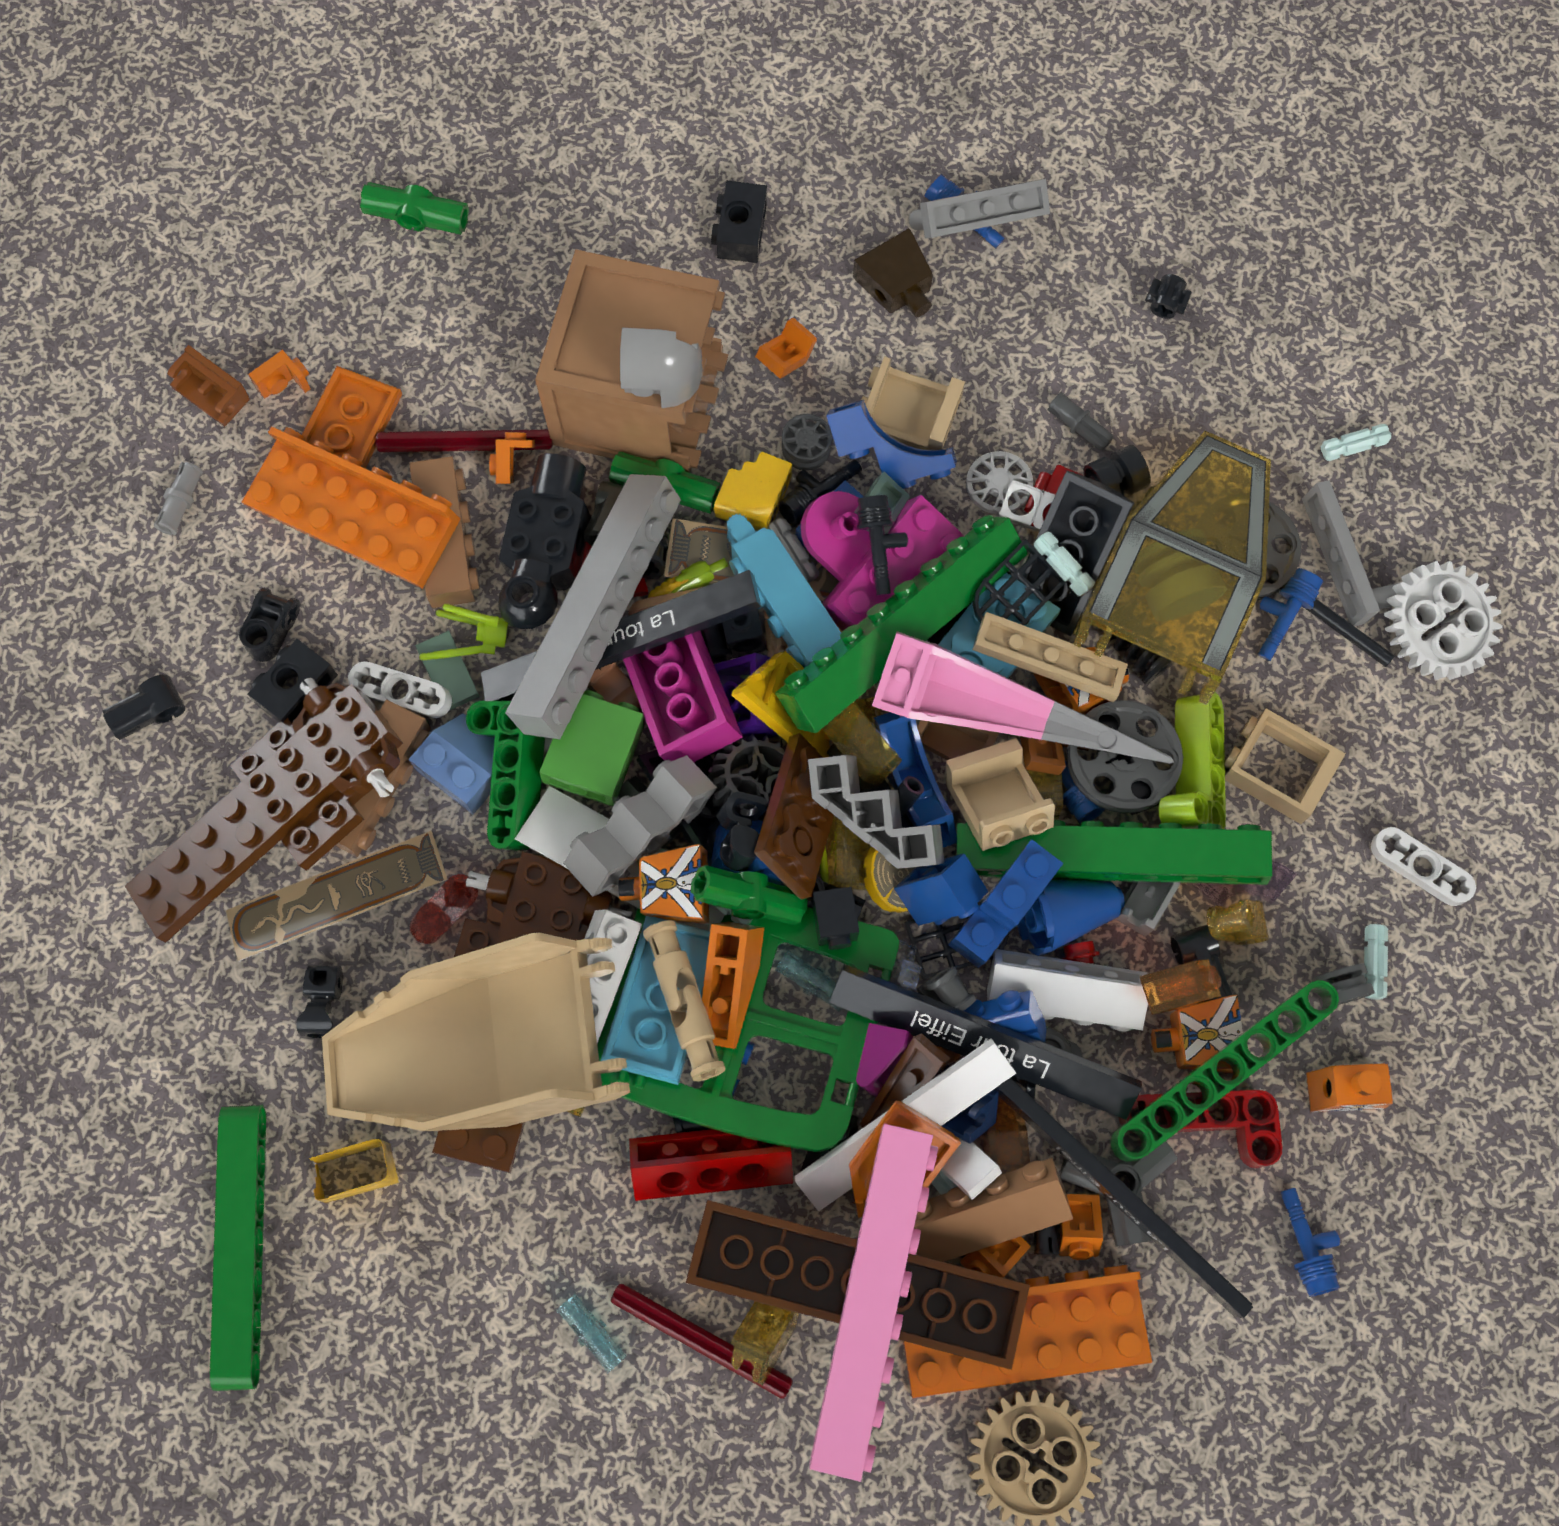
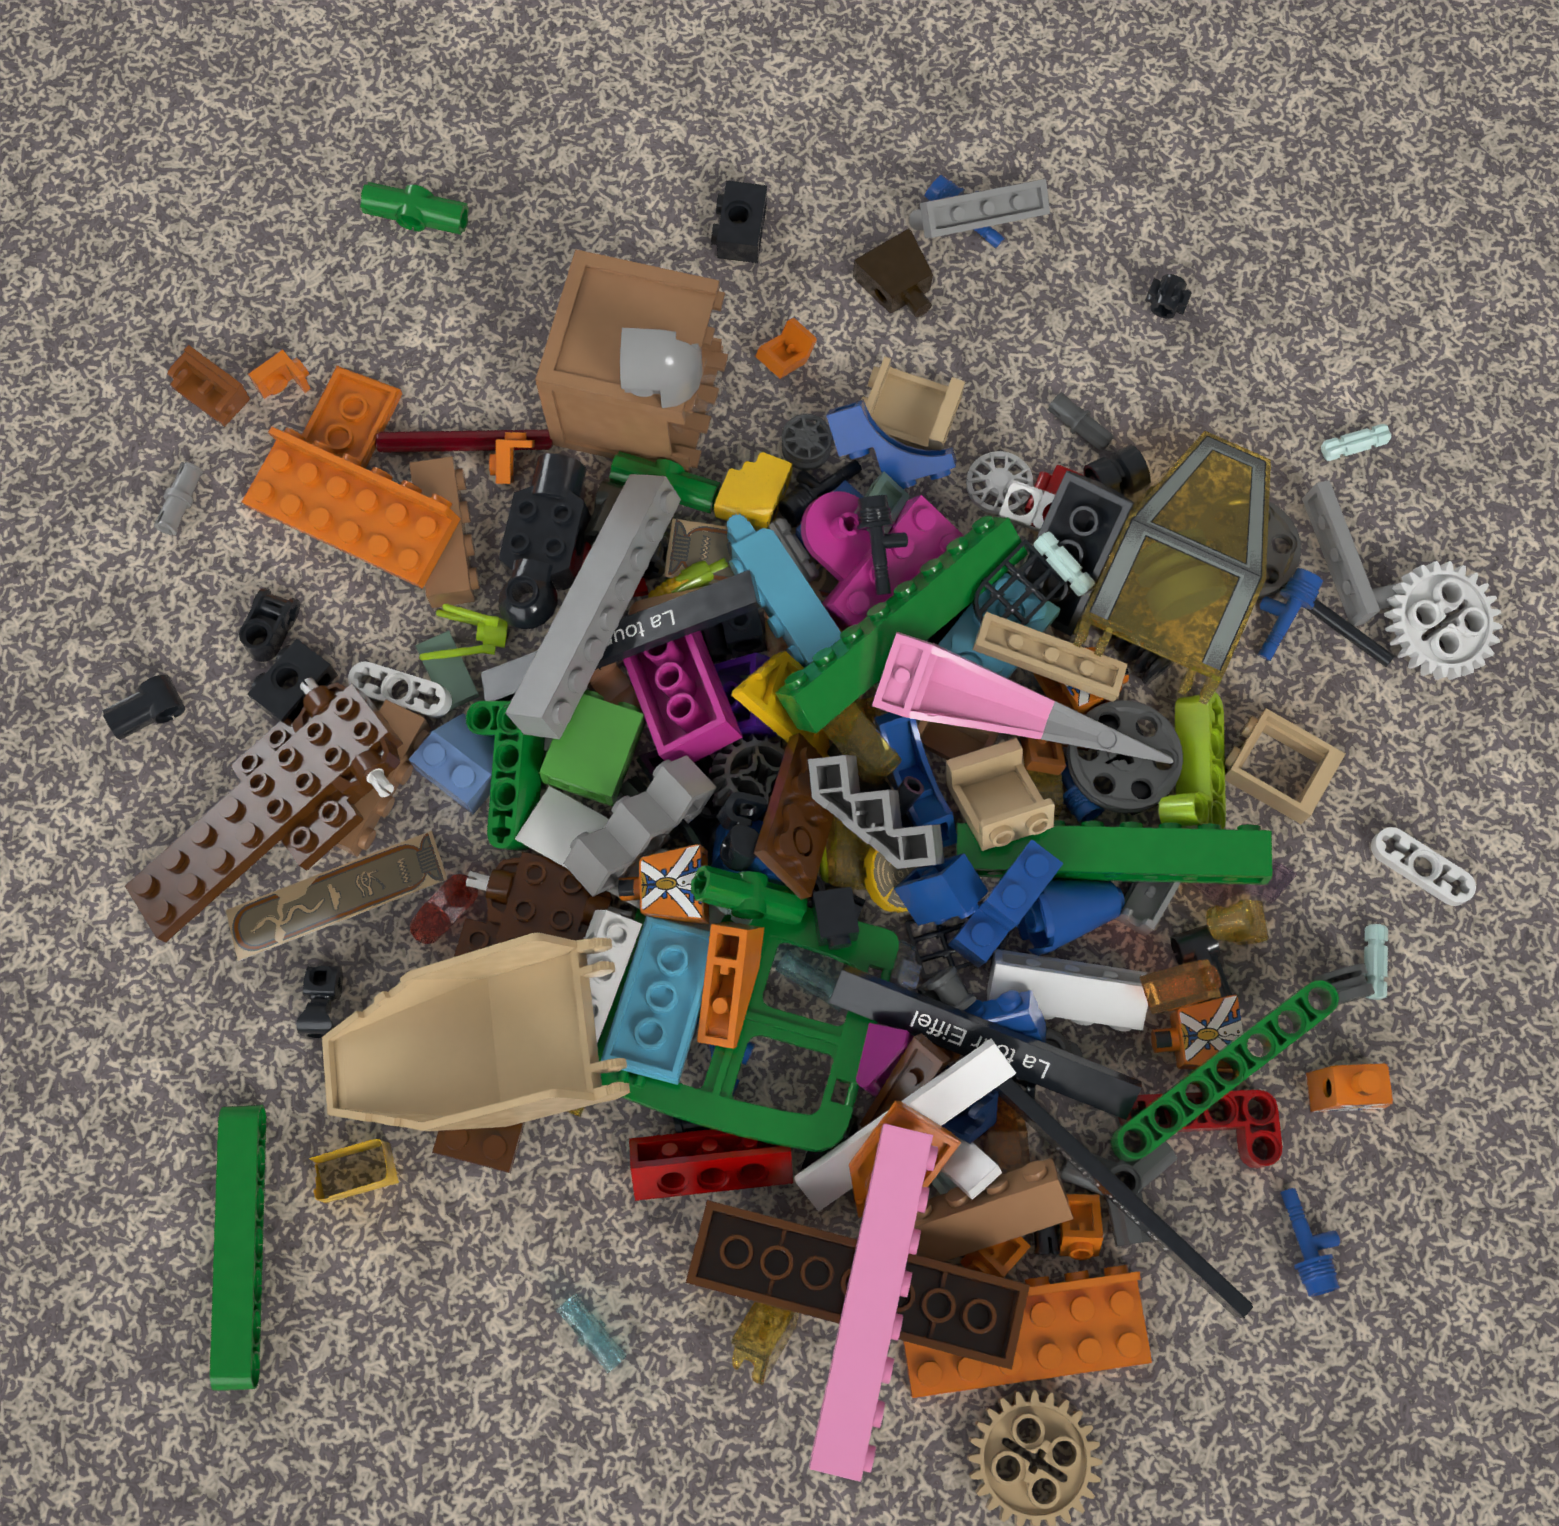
(685, 1005): tan piece -> none
(694, 1337): dark red axle -> none
(1081, 952): red plate -> none

